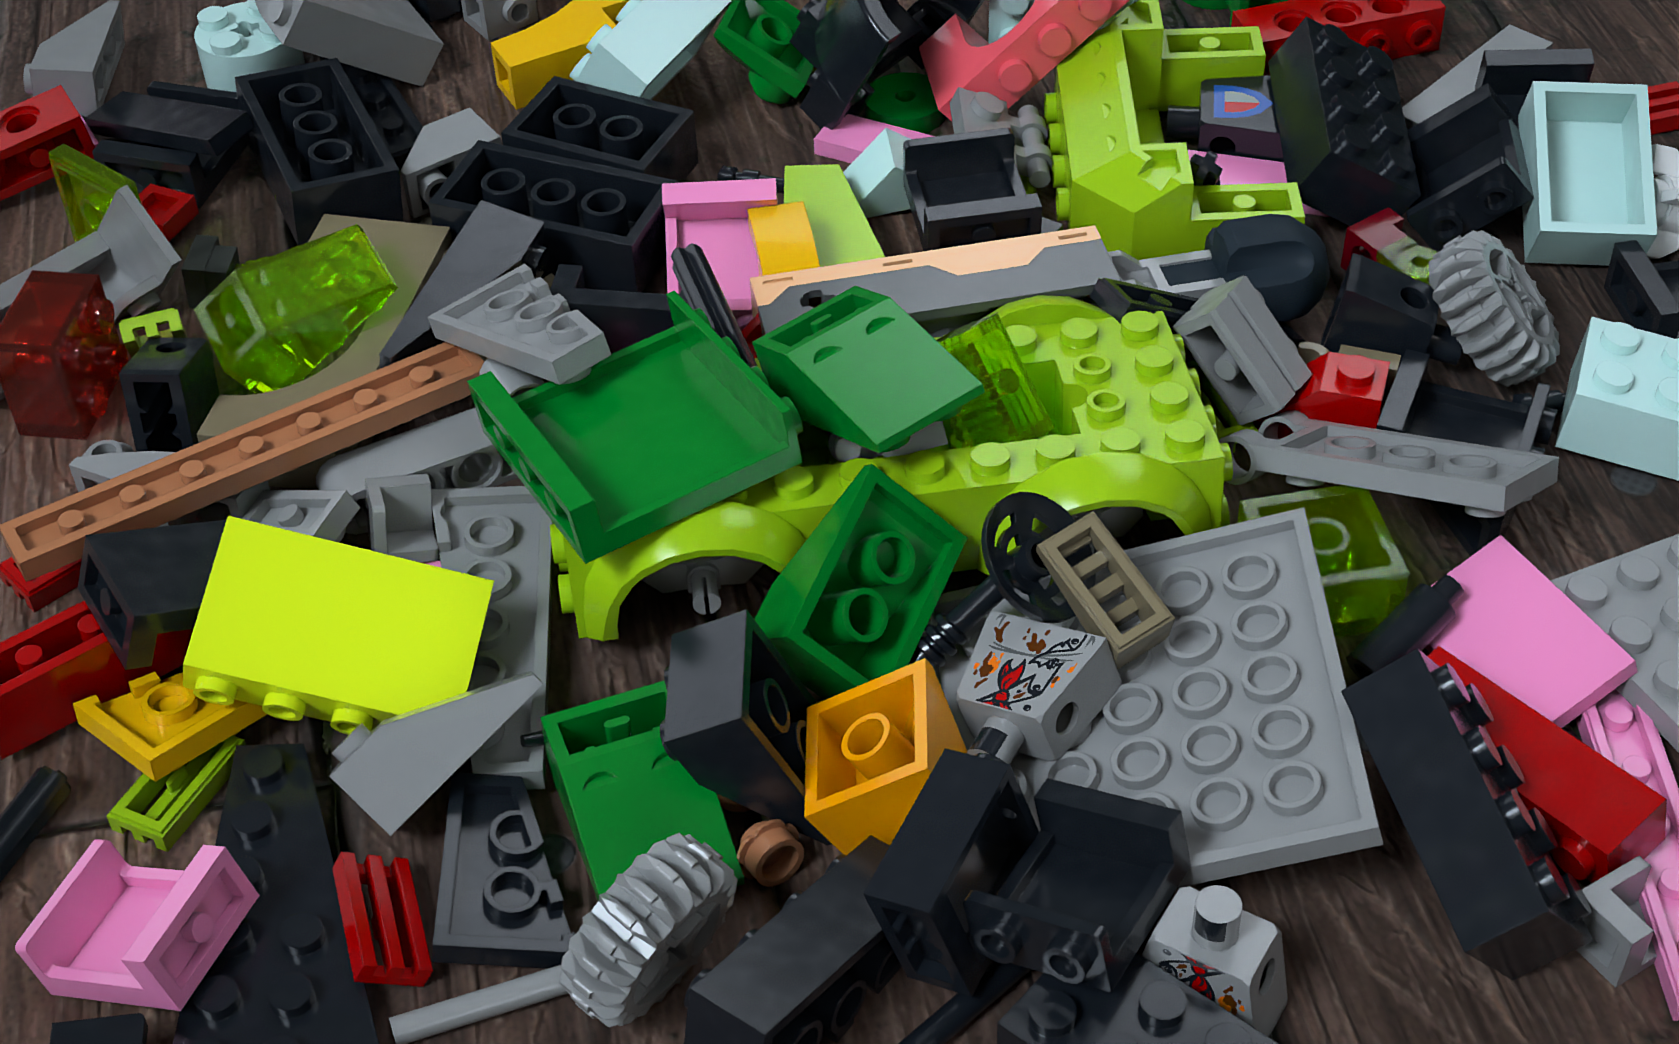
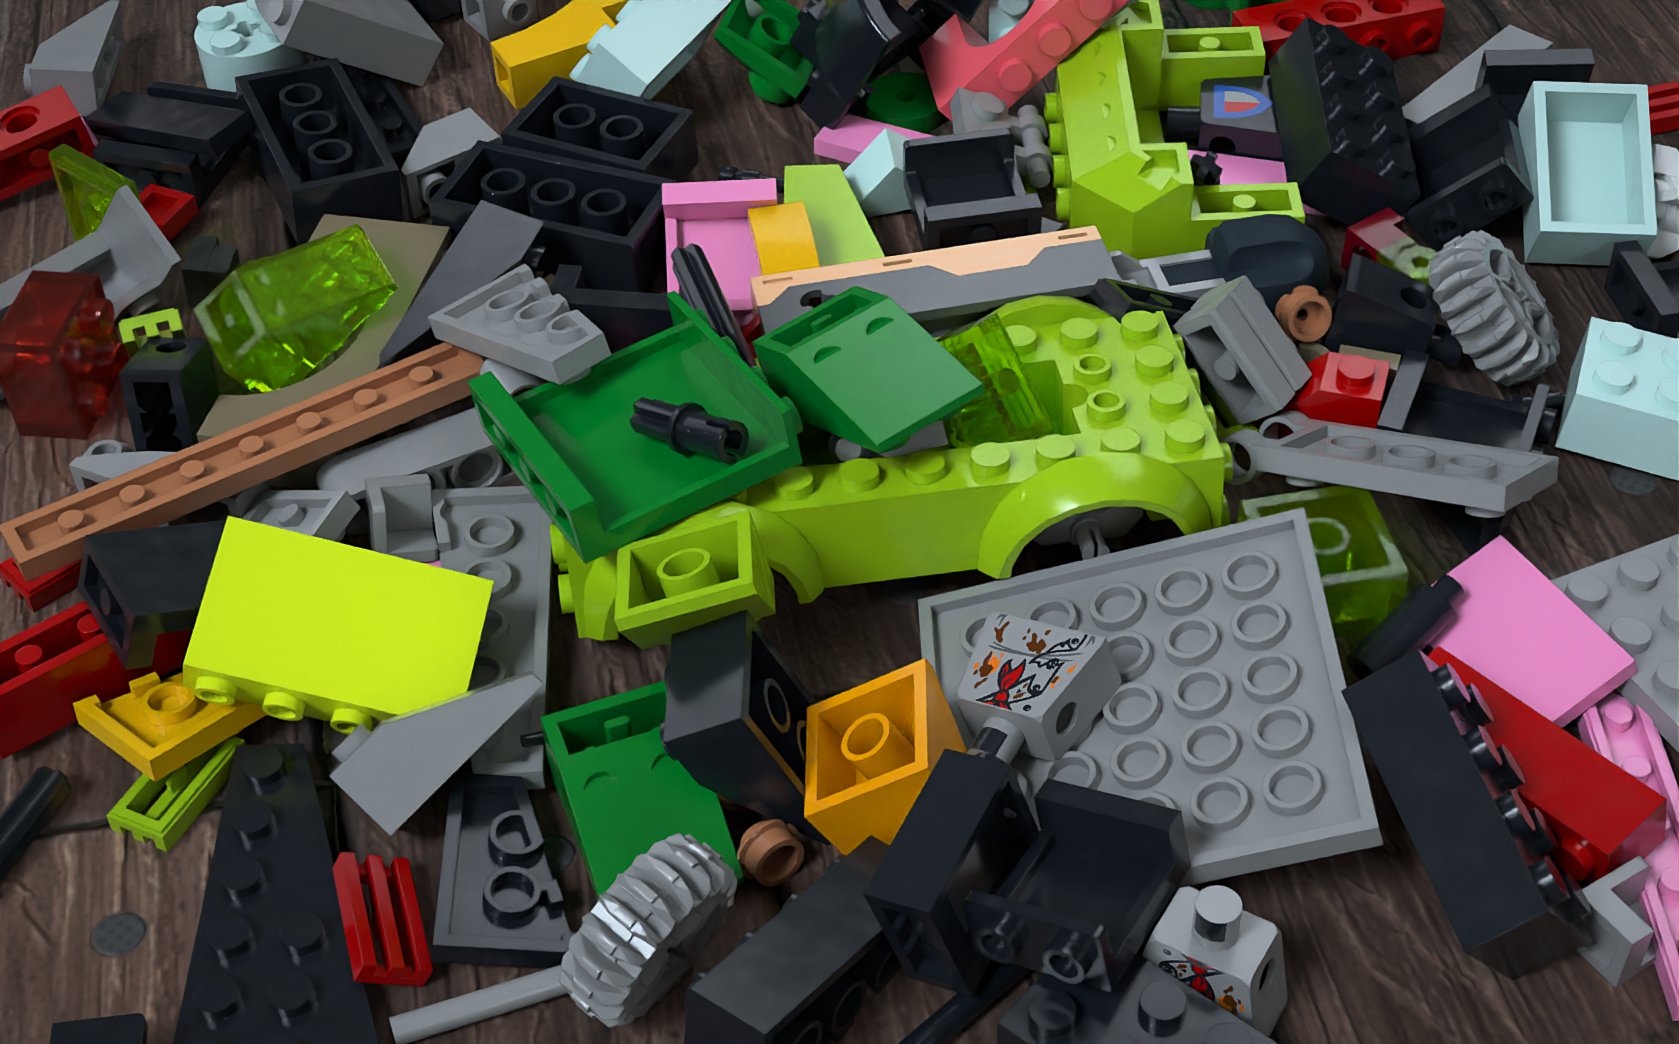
(136, 929): bright pink panel -> none
(690, 429): none -> black axle
(691, 579): none -> lime slope
(860, 586): green slope -> none
(1008, 570): black dish -> none
(1125, 577): dark tan slope -> none
(1316, 317): none -> nougat plate

